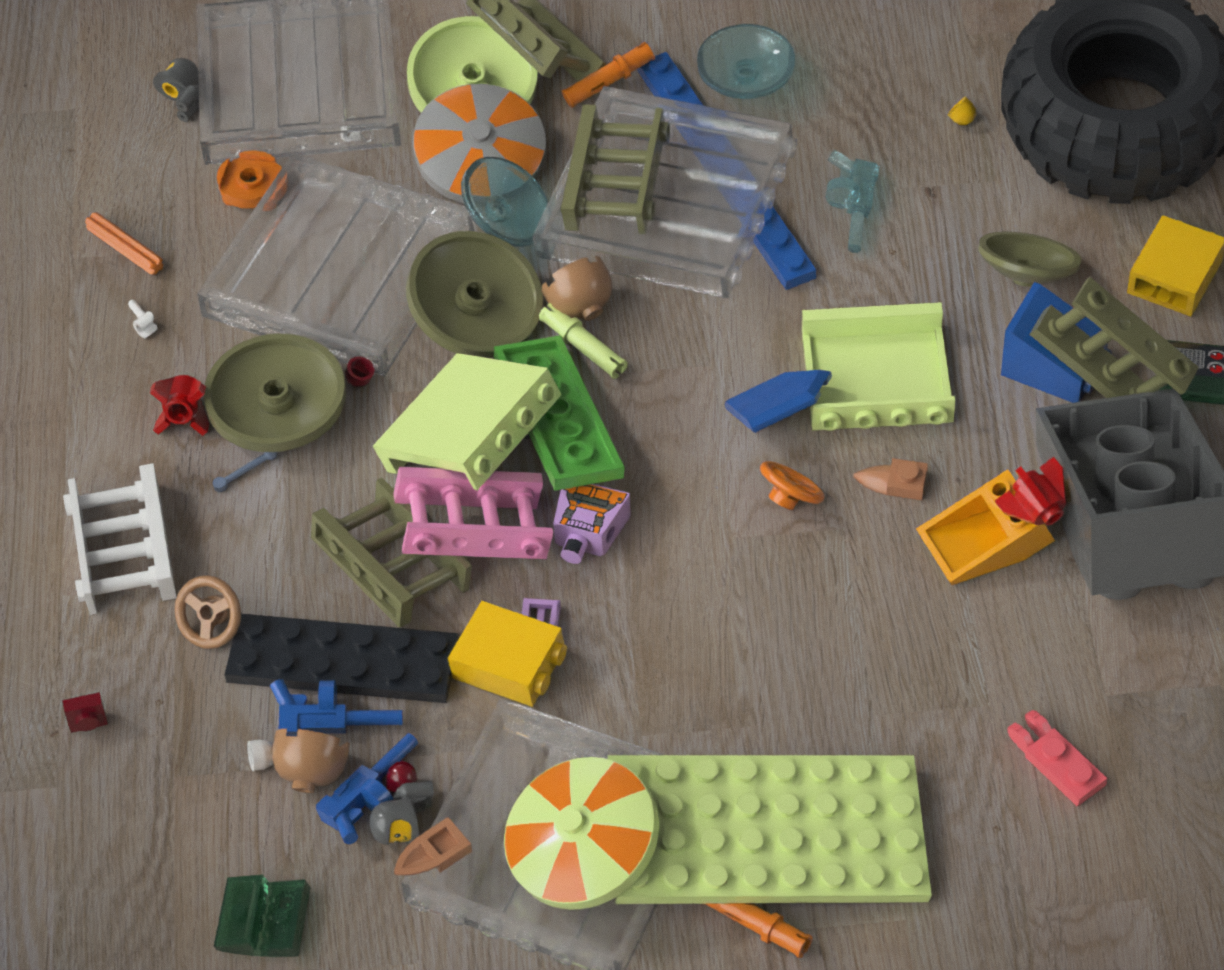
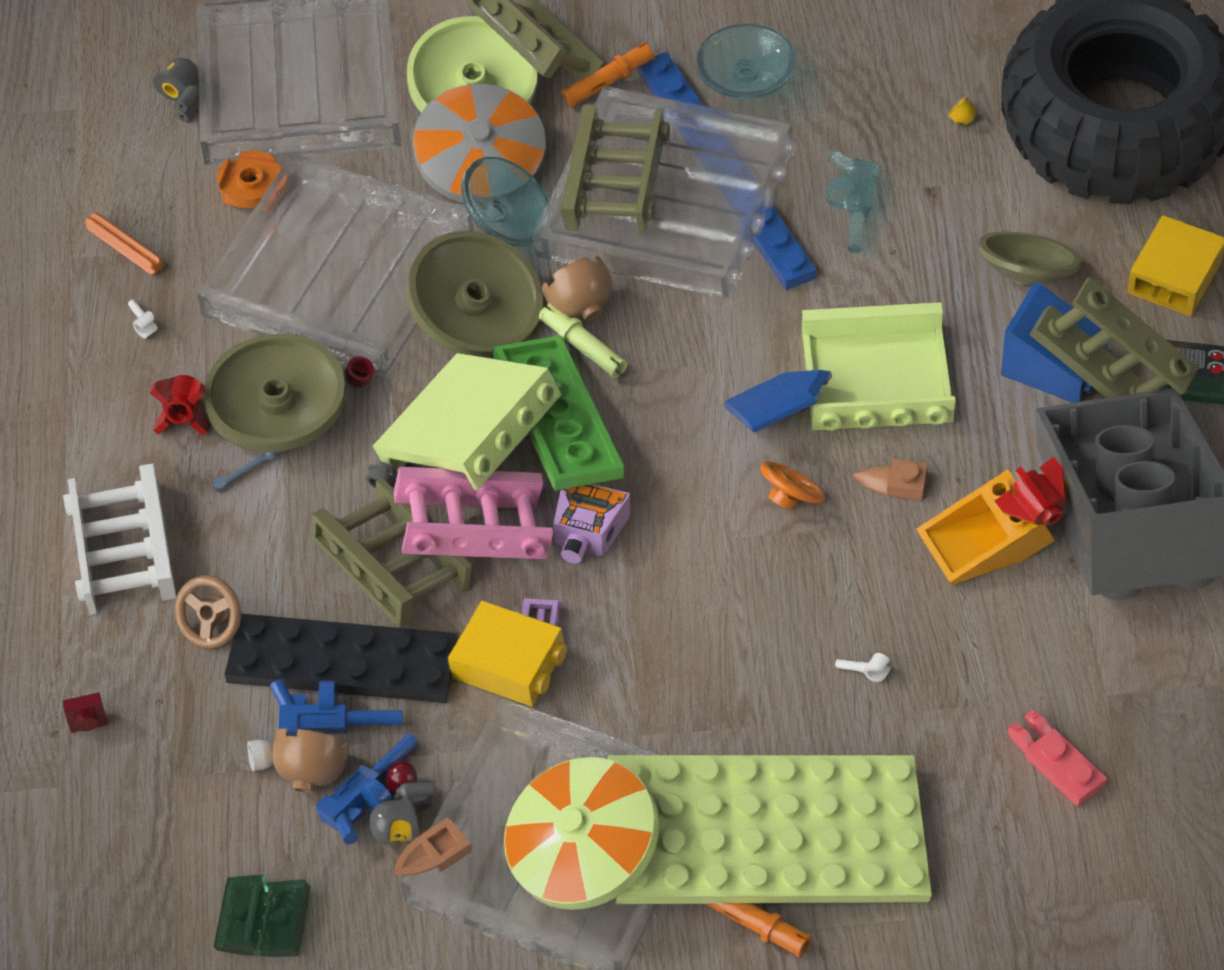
(383, 471): none -> dark grey plate
(875, 670): none -> white hand

